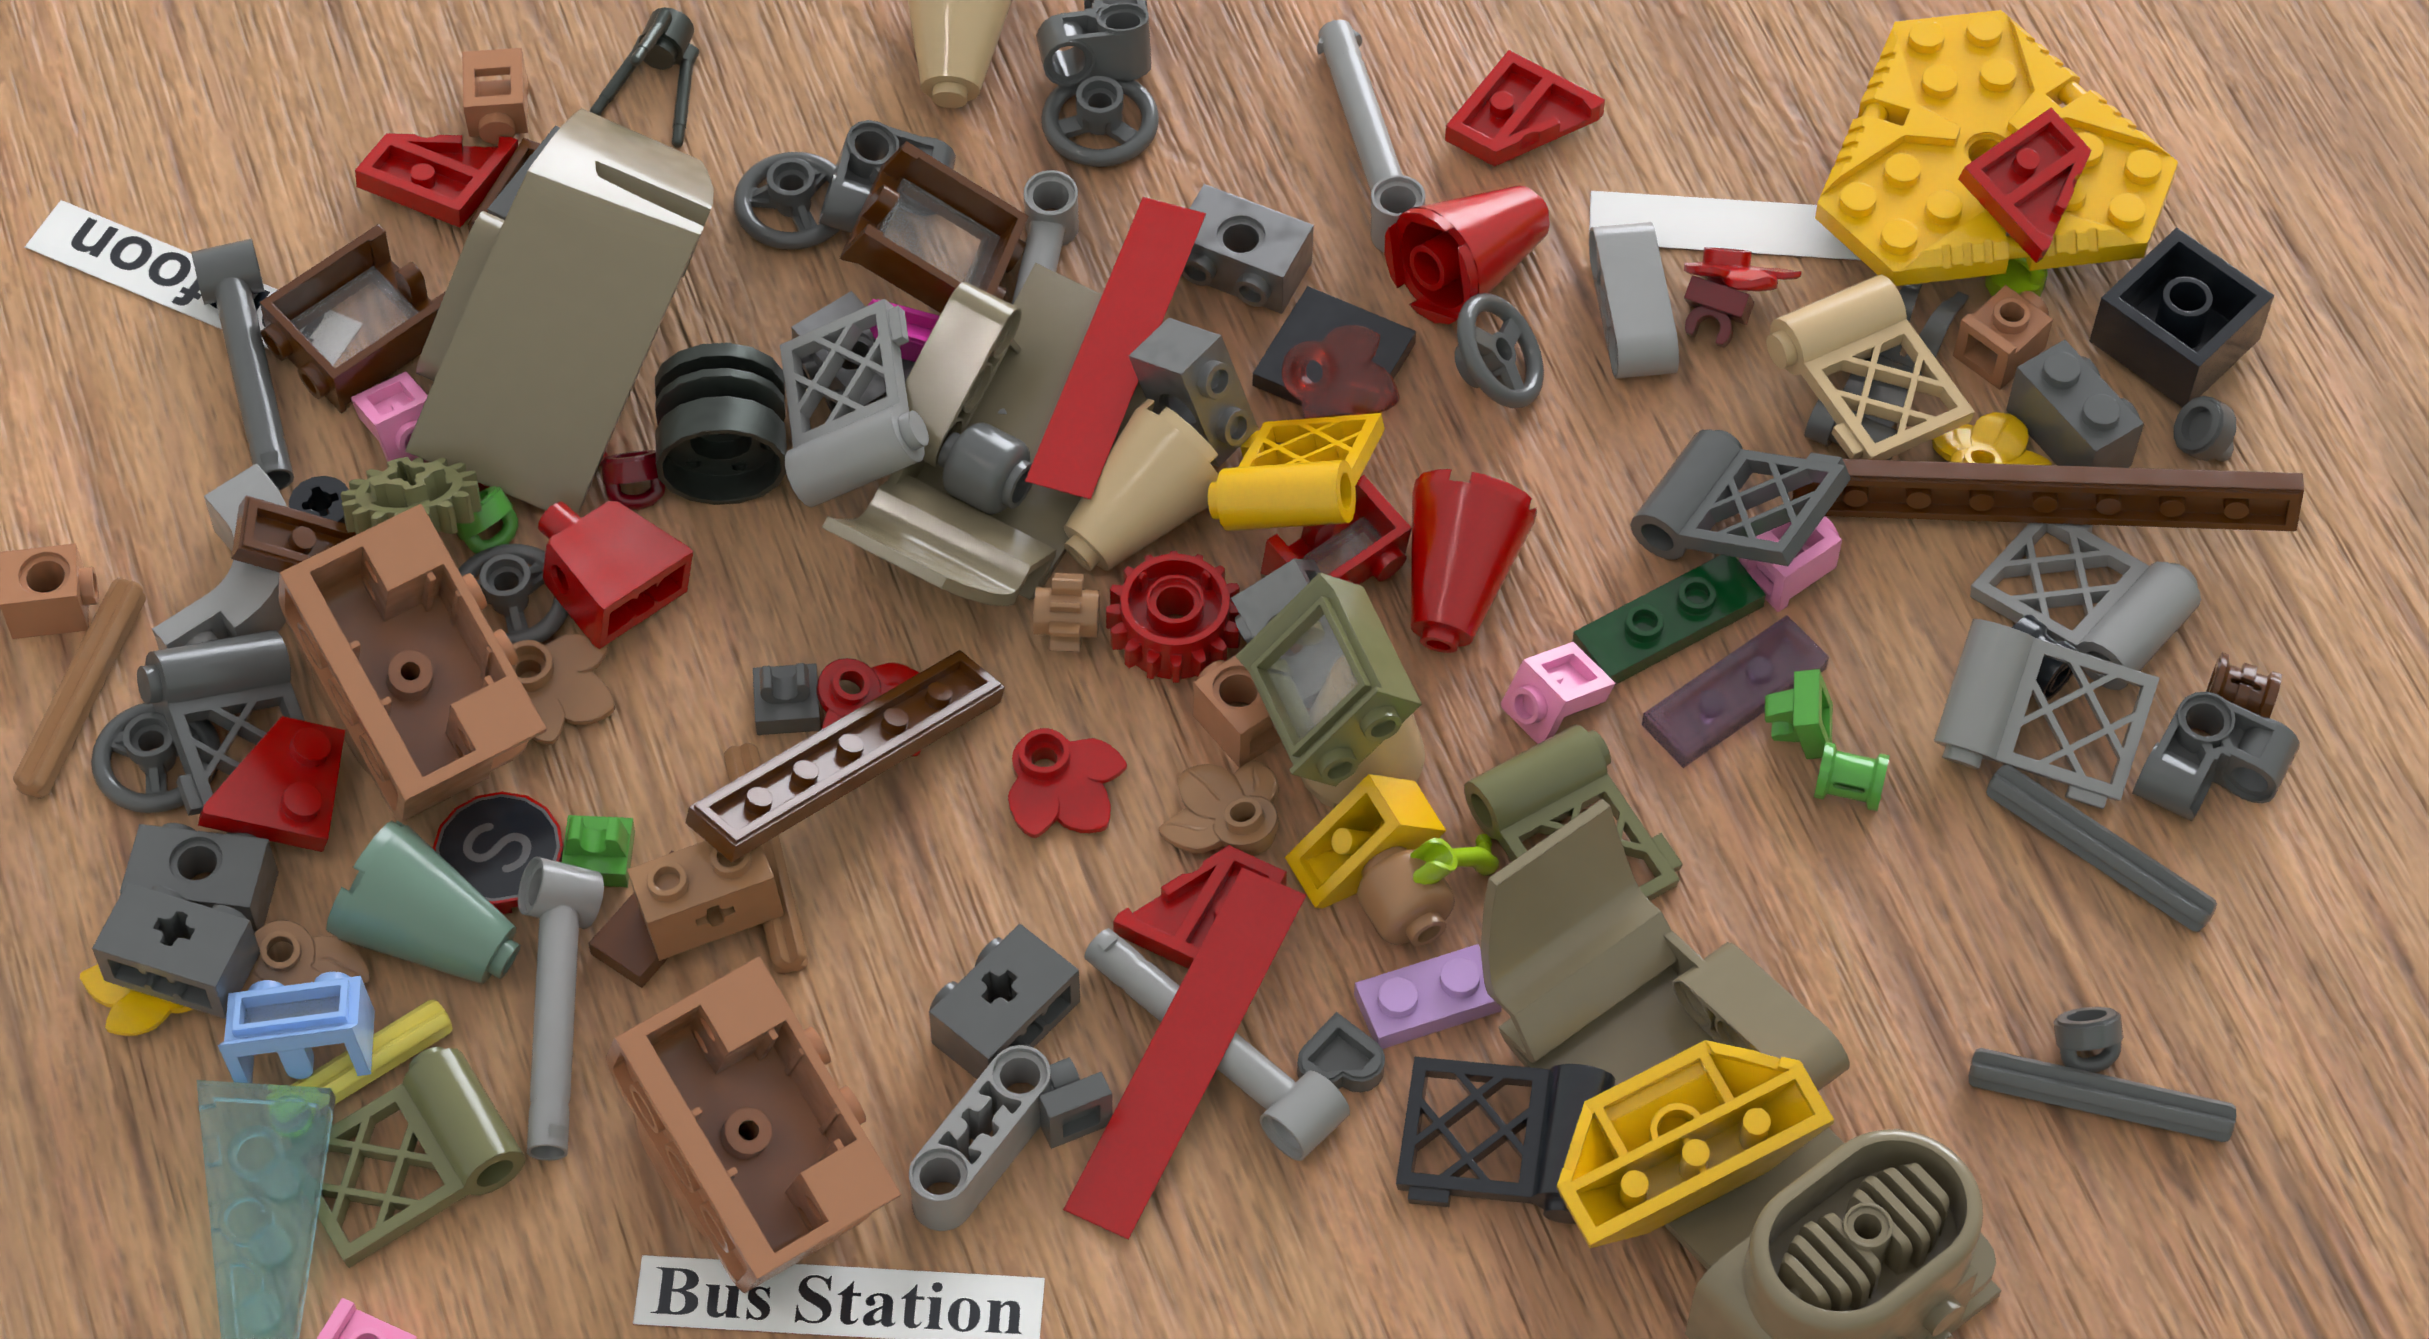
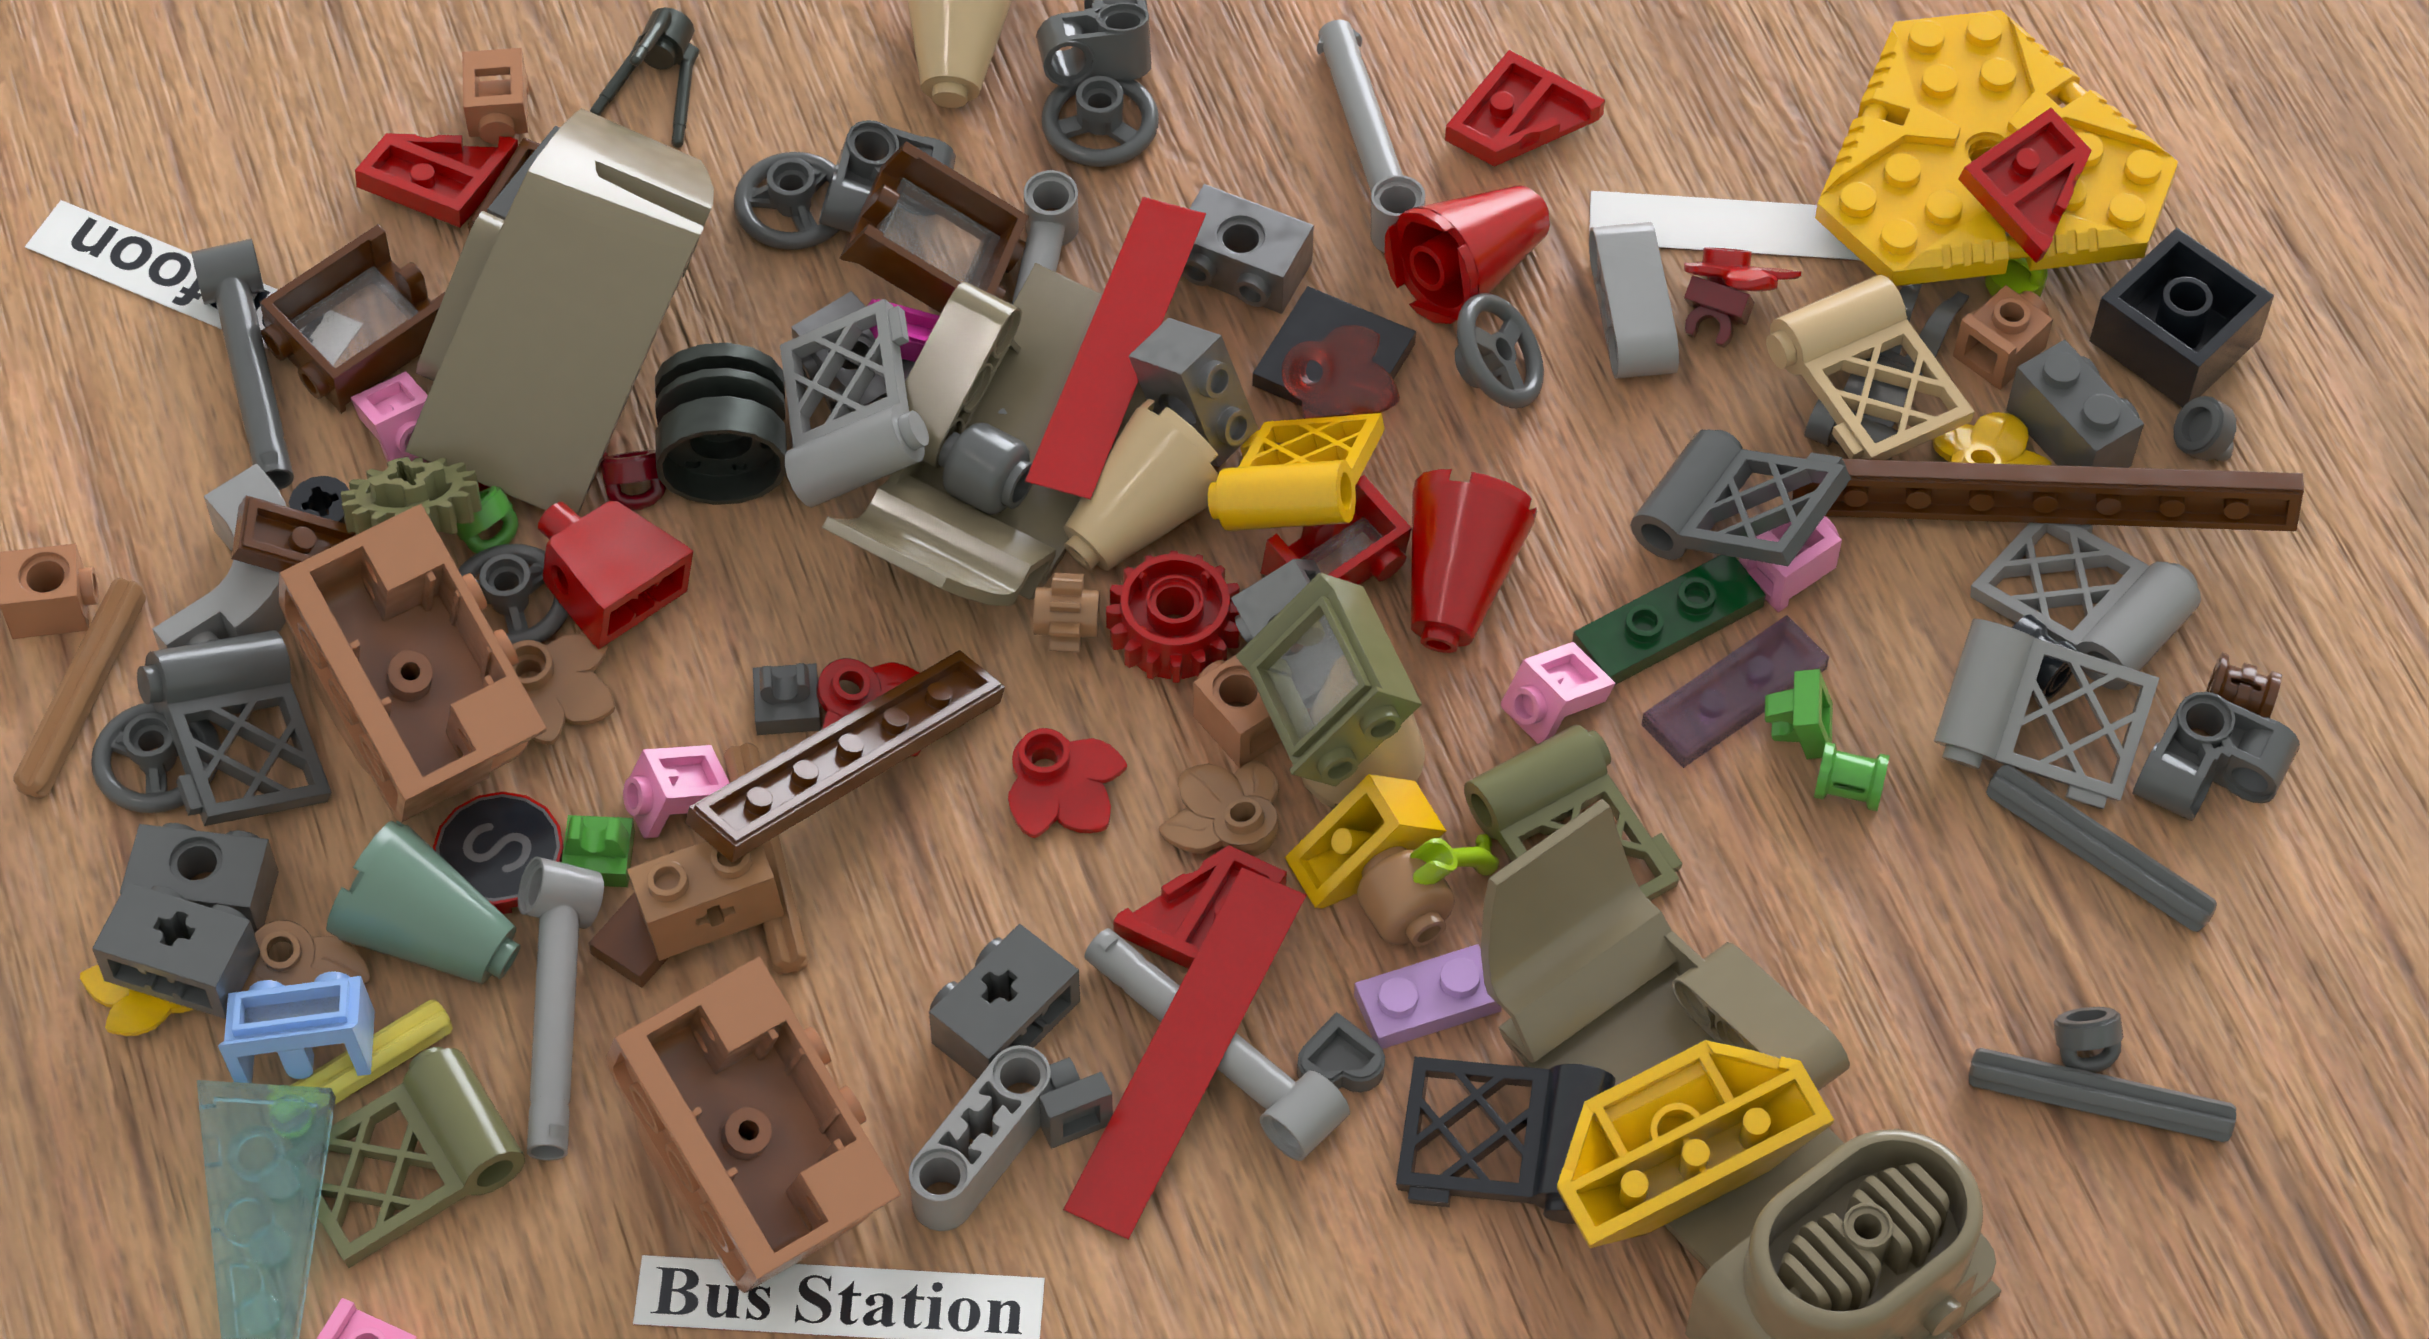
(282, 787): red wing -> none
(669, 783): none -> bright pink bracket

